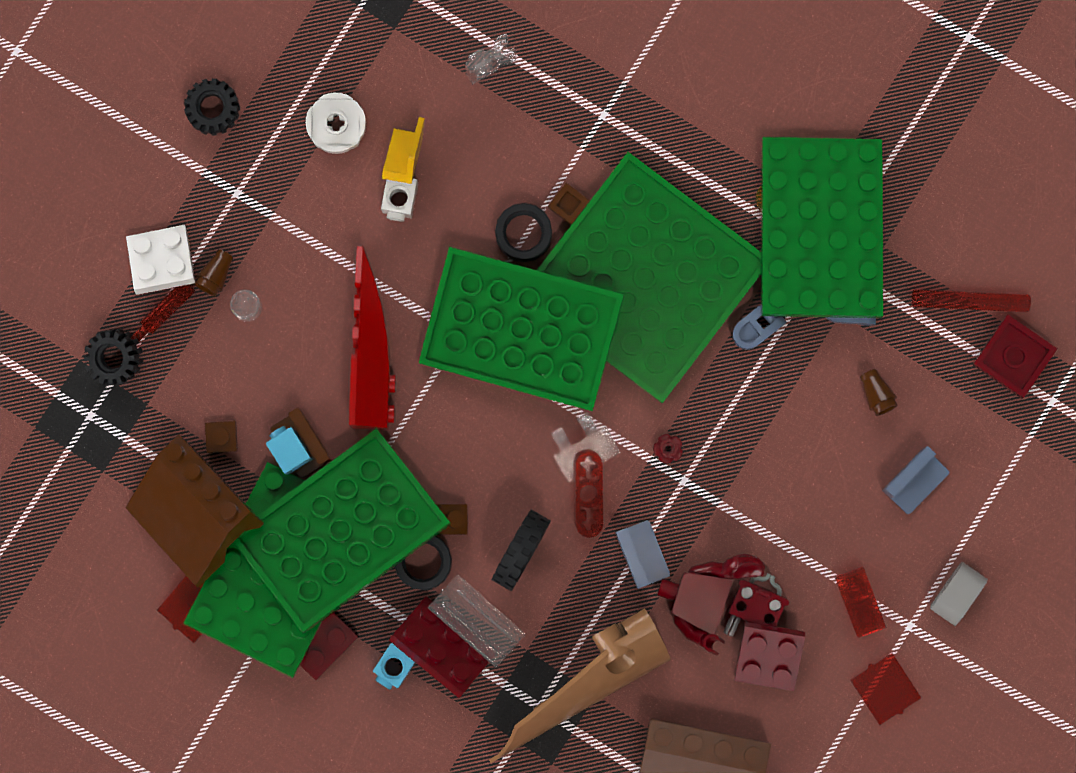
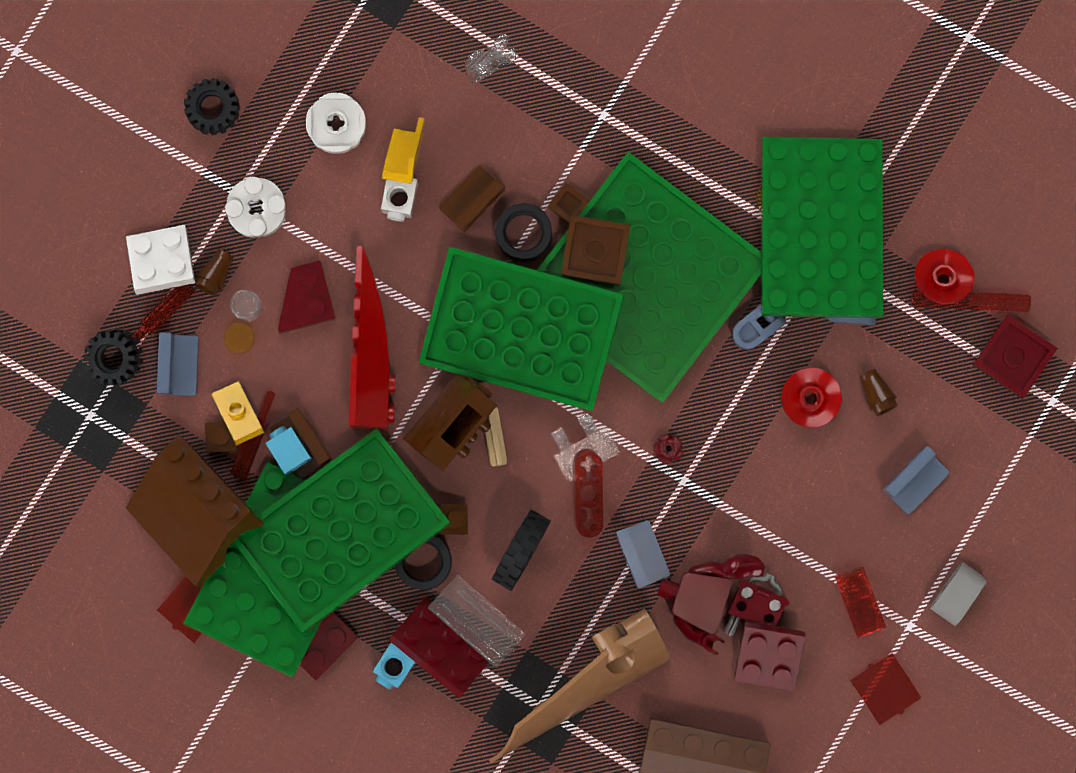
(177, 365): none -> sand blue panel
(237, 413): none -> yellow plate
(239, 338): none -> clear yellow tile
(250, 447): none -> clear red axle
(257, 224): none -> white plate
(306, 299): none -> dark red wing
(452, 422): none -> reddish brown piece
(472, 198): none -> reddish brown panel
(495, 440): none -> tan axle
(595, 250): none -> reddish brown plate
(827, 396): none -> red dish
(949, 266): none -> red dish

